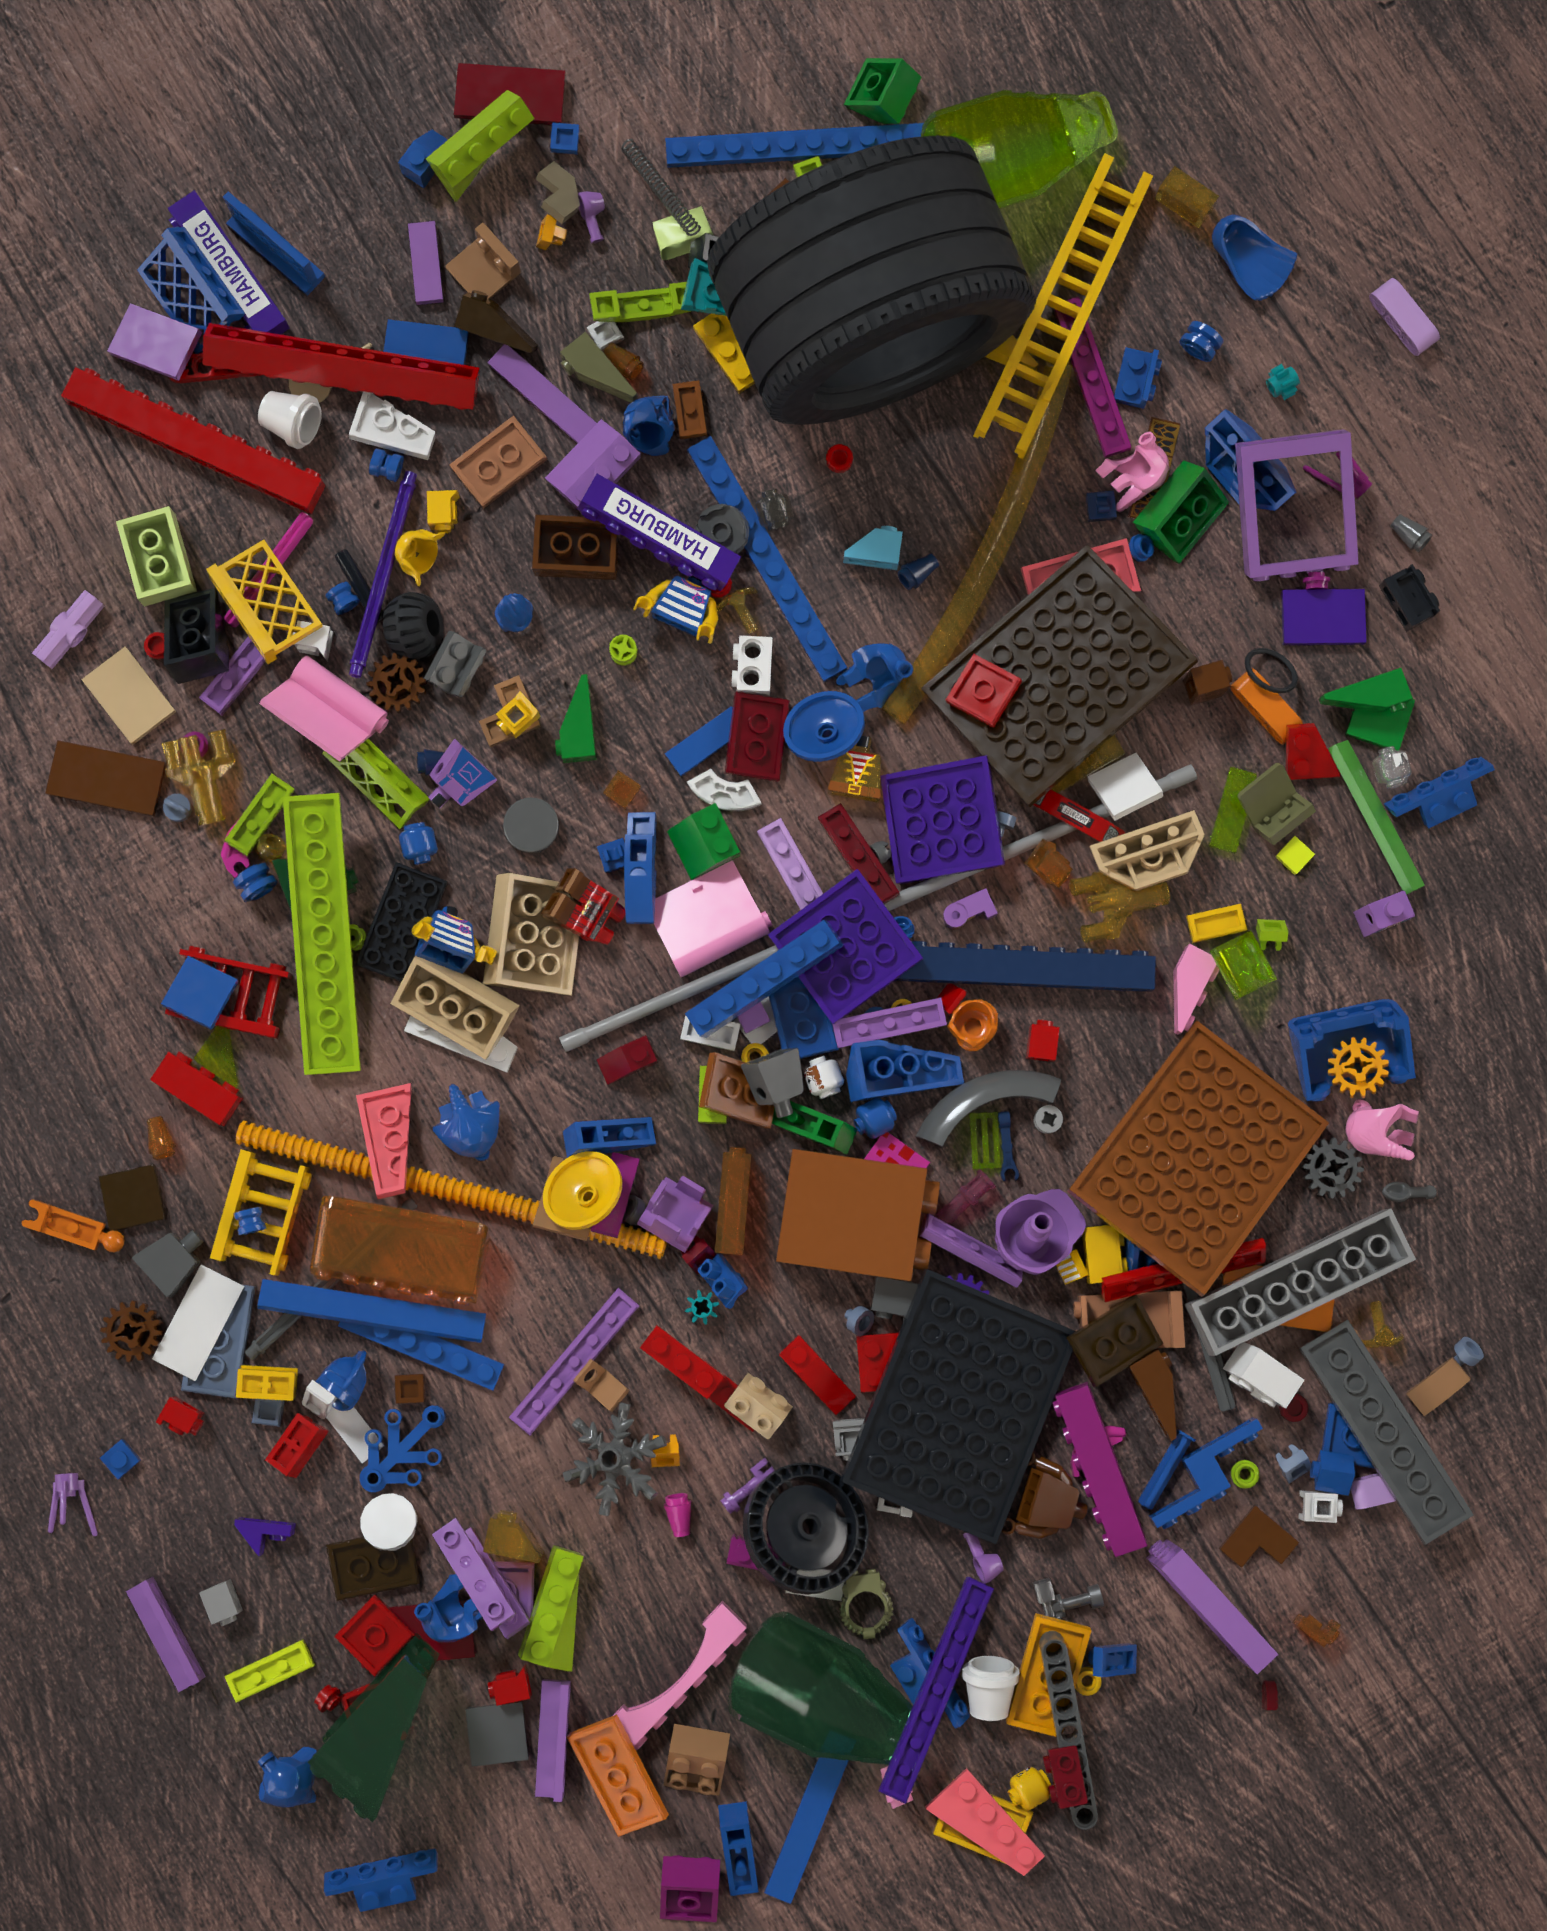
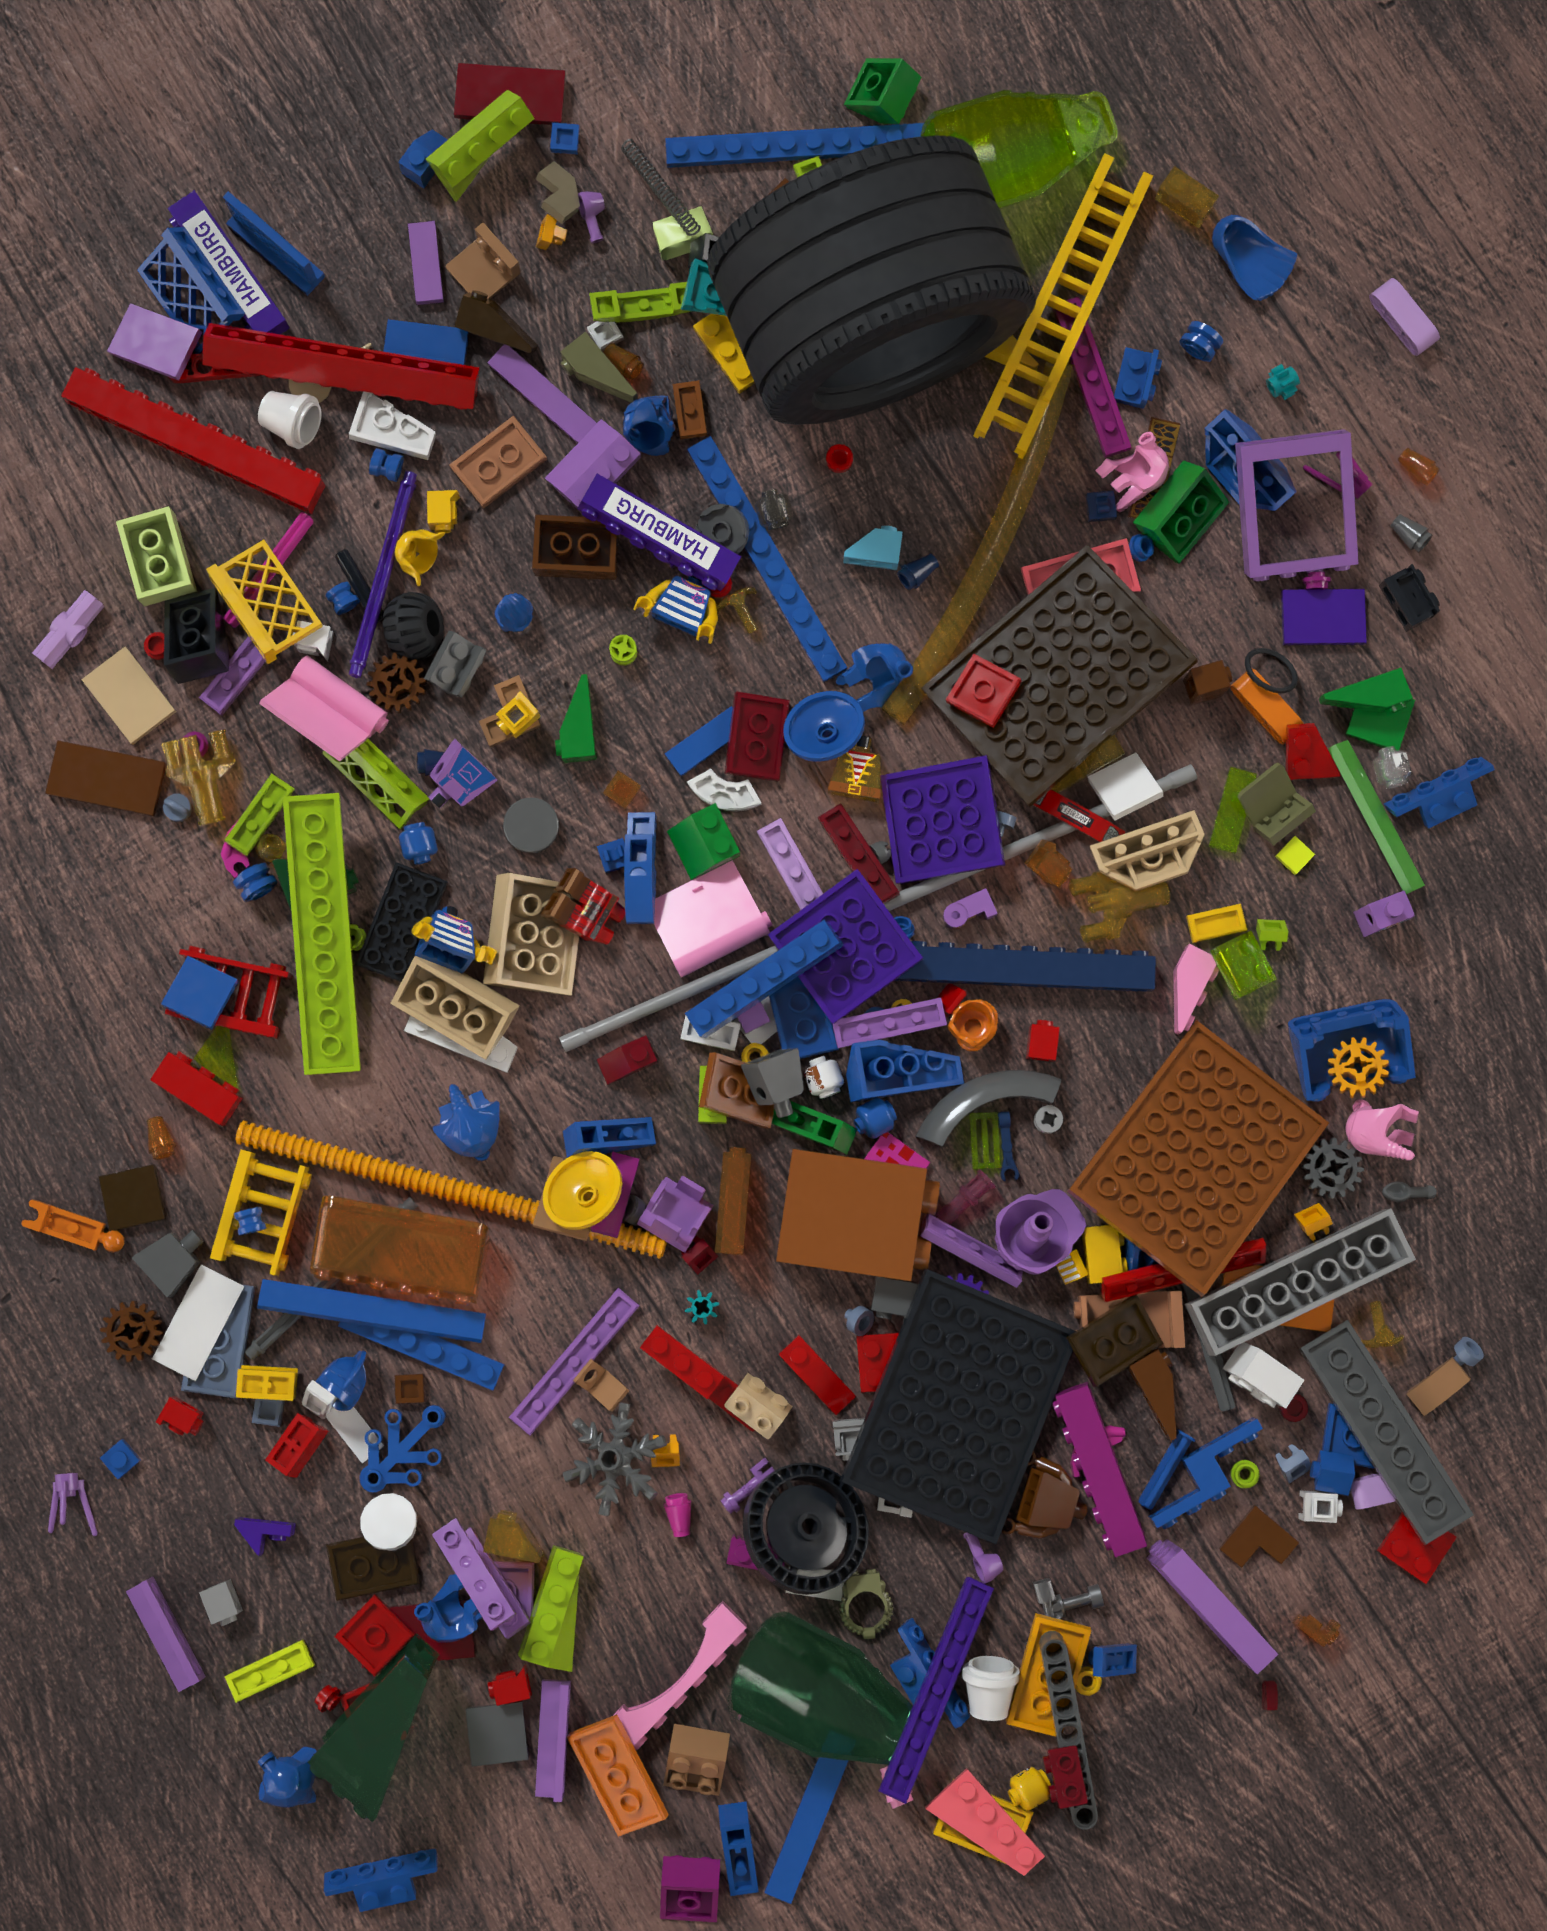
(386, 1134): coral wing -> none
(723, 1279): blue hips -> none
(759, 666): white brick -> none
(1313, 1220): none -> light orange tile
(1409, 1553): none -> red plate
(1419, 466): none -> clear orange cone

